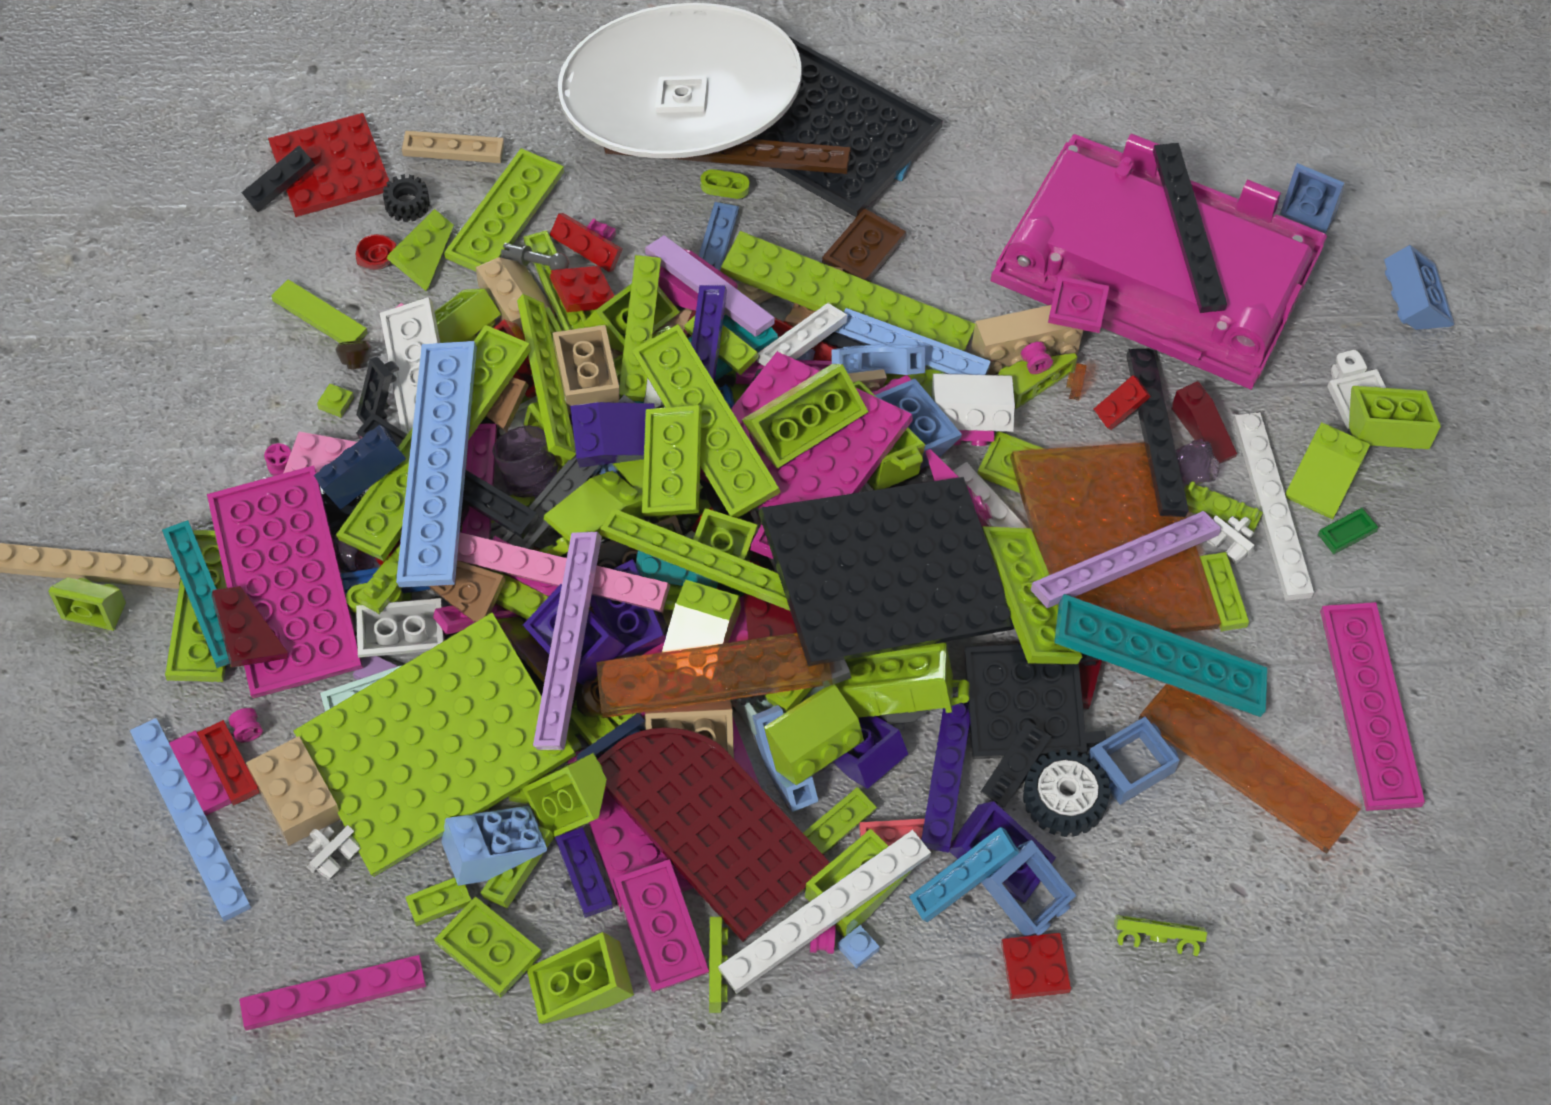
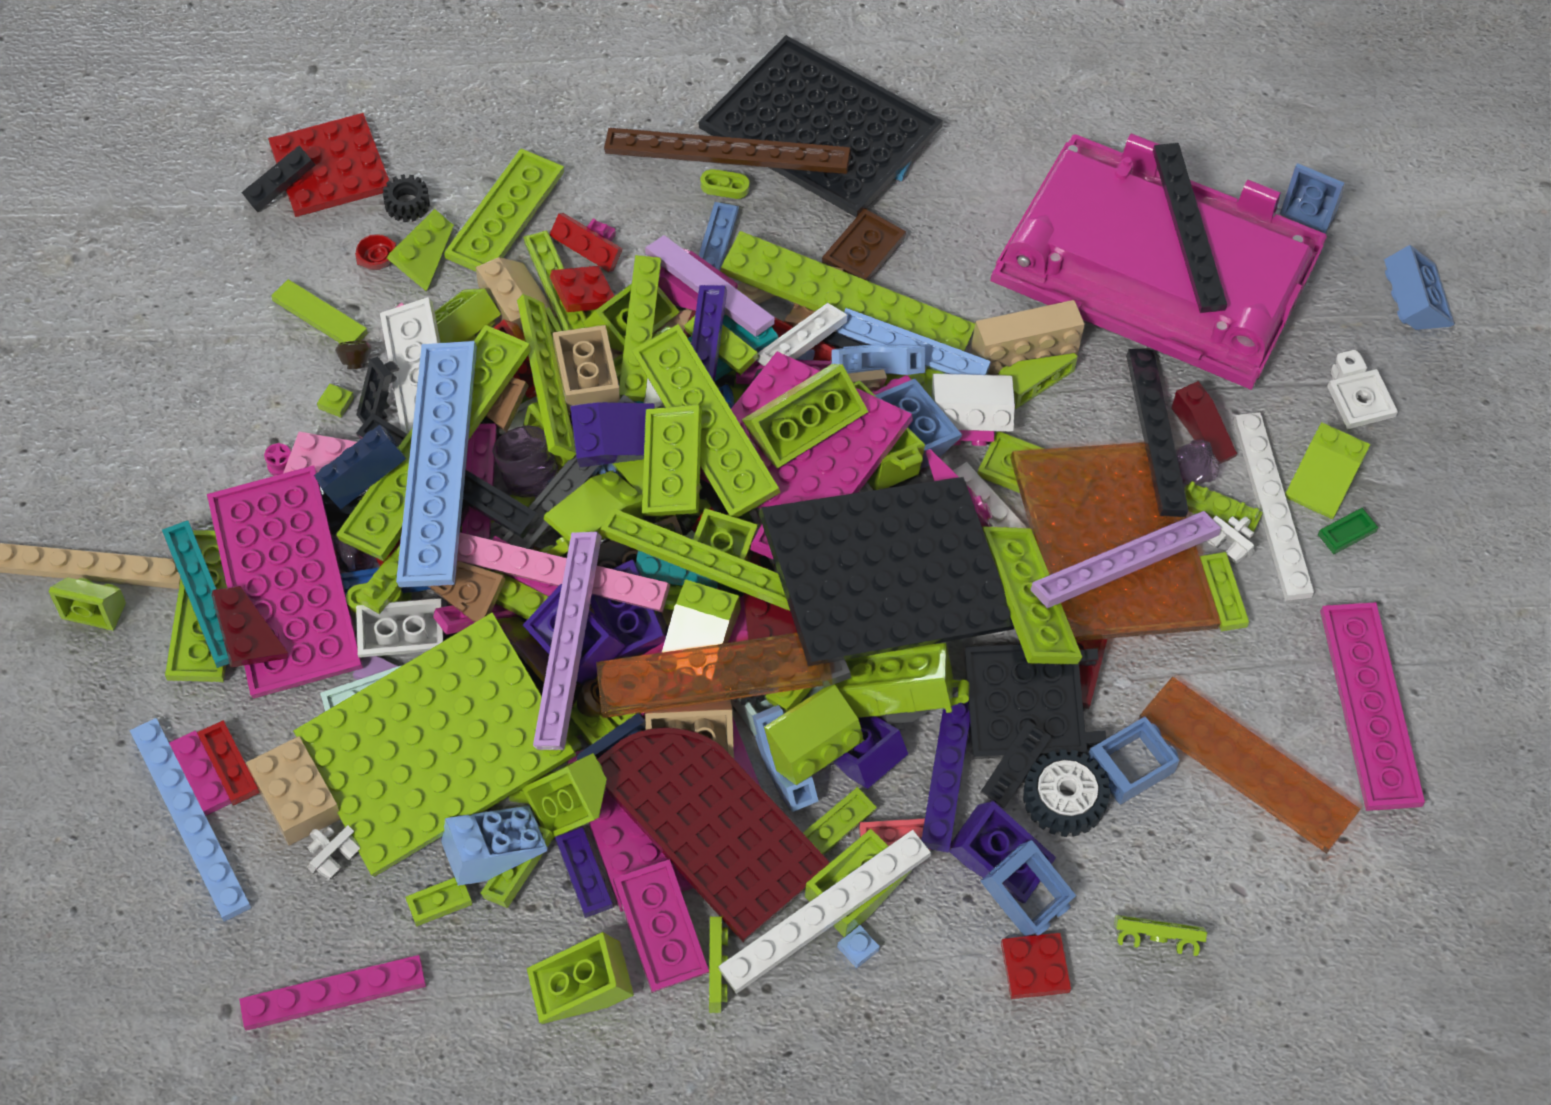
(245, 725): dark pink wheel -> none
(453, 146): tan plate -> none
(488, 947): lime plate -> none
(525, 256): dark grey pin -> none
(725, 61): white dish -> none
(824, 941): dark pink wheel -> none
(964, 874): dark azure plate -> none
(1036, 357): dark pink wheel -> none
(1075, 381): clear orange plate -> none
(1078, 304): dark pink plate -> none
(1122, 402): red plate -> none
(1161, 655): teal plate -> none
(1392, 417): lime slope -> none

